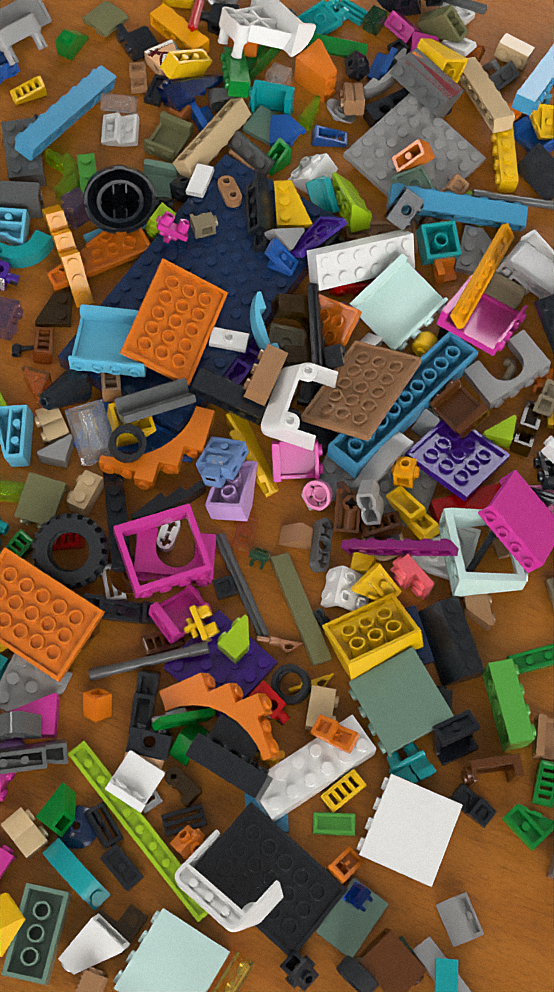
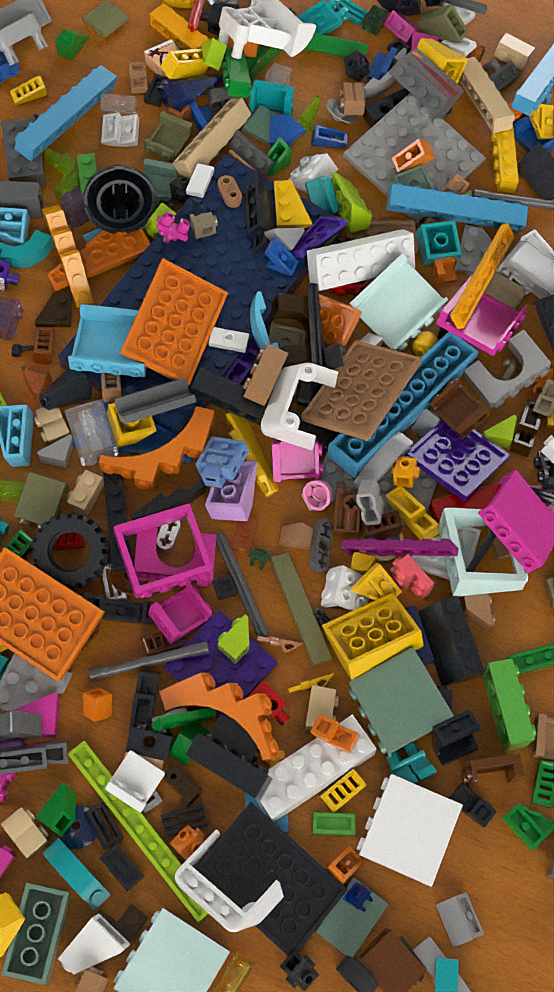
(136, 41): black bracket -> none
(137, 432): black tyre -> none
(206, 631): yellow hips -> none
(213, 52): none -> lime slope
(306, 686): black tyre -> none
(316, 71): orange slope -> none
(394, 213): brick -> none

